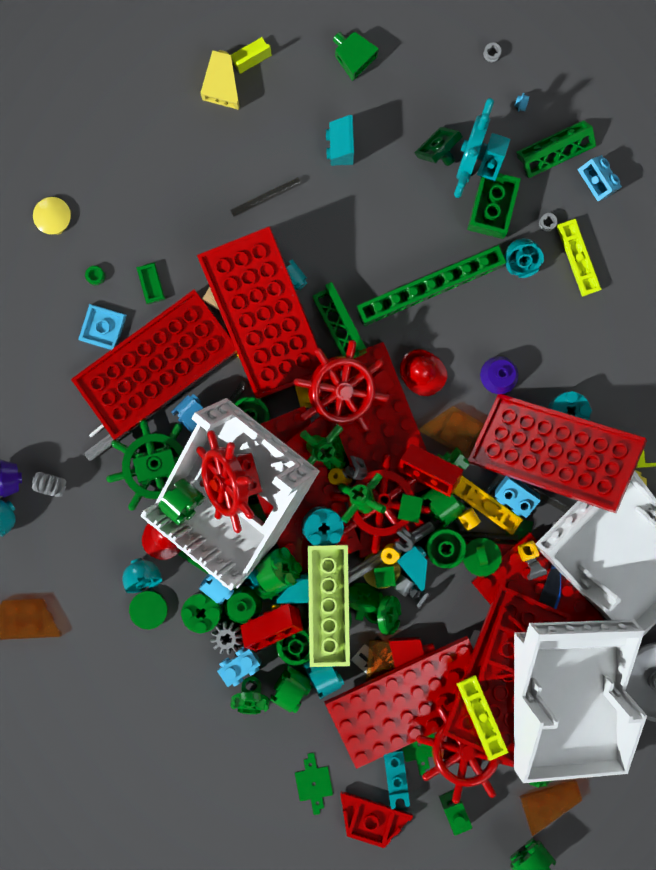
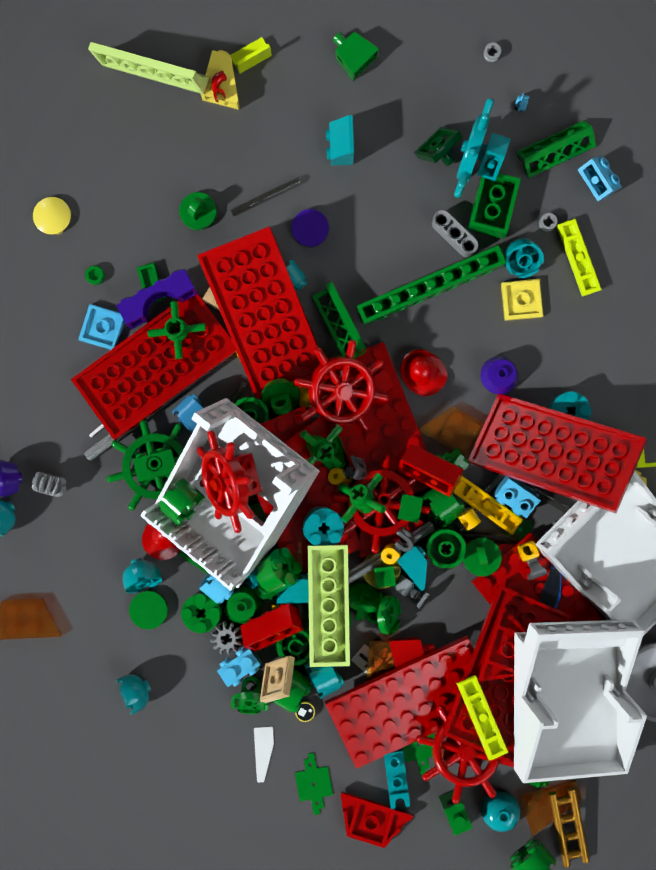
(134, 692): none -> teal cylinder
(135, 308): none -> dark purple arch
(149, 68): none -> yellowish green arch
(171, 325): none -> green bar
(198, 211): none -> green tile
(216, 81): none -> red arm
(263, 748): none -> white sticker
(277, 679): none -> tan tile
(280, 396): none -> green tile
(306, 711): none -> tile
(310, 228): none -> dark purple tile
(453, 224): none -> light grey beam
(500, 812): none -> teal cylinder
(522, 299): none -> light yellow tile
(560, 819): none -> pearl gold bar

